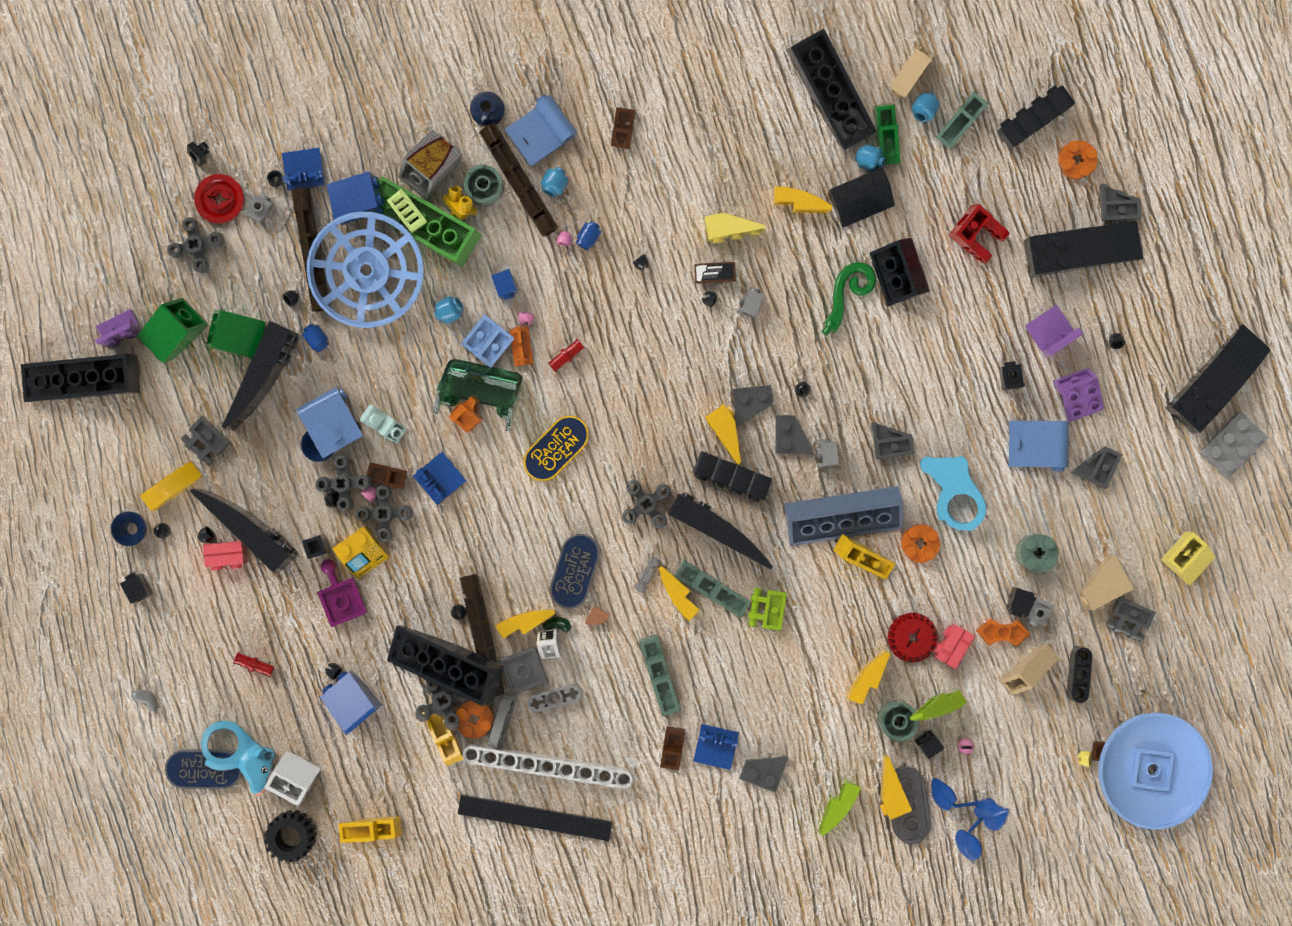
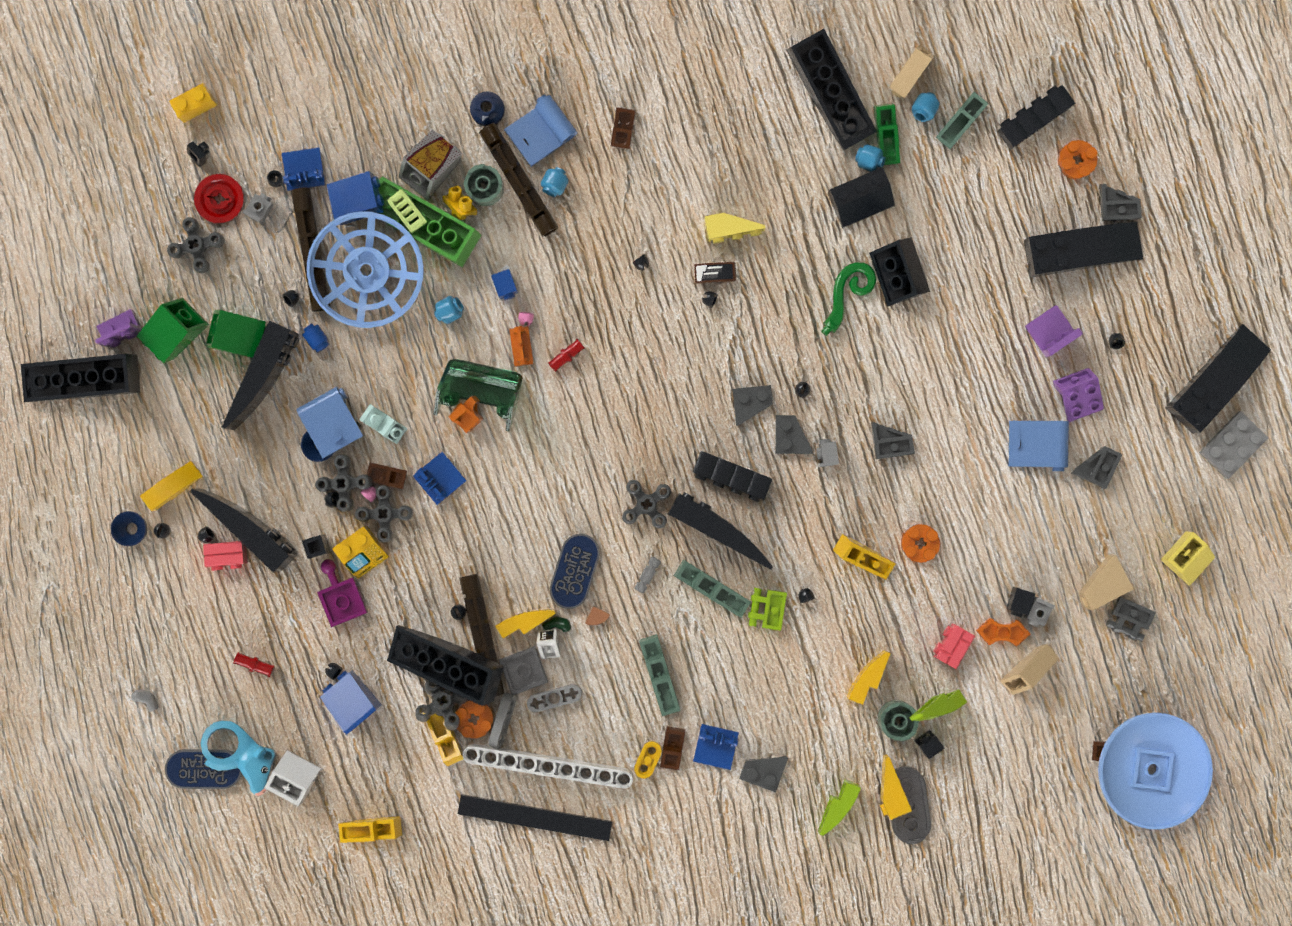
(136, 588): black brick -> none
(193, 102): none -> yellow brick
(209, 436): dark grey plate -> none
(279, 847): black tyre -> none
(487, 341): light blue slope -> none
(556, 448): tile -> none
(564, 239): bright pink hinge -> none
(588, 235): blue brick -> none
(647, 759): none -> yellow plate
(678, 593): yellow slope -> none
(724, 427): yellow slope -> none
(751, 302): light grey brick -> none
(800, 200): yellow slope -> none
(805, 595): none -> black hinge
(844, 514): sand blue slope -> none
(909, 624): red gear -> none
(954, 478): medium azure animal -> none
(965, 742): bright pink hinge -> none
(970, 224): red brick -> none
(986, 810): blue plant -> none
(1006, 381): black brick -> none
(1045, 560): sand green brick -> none
(1084, 682): black beam -> none
(1086, 758): light yellow hinge -> none

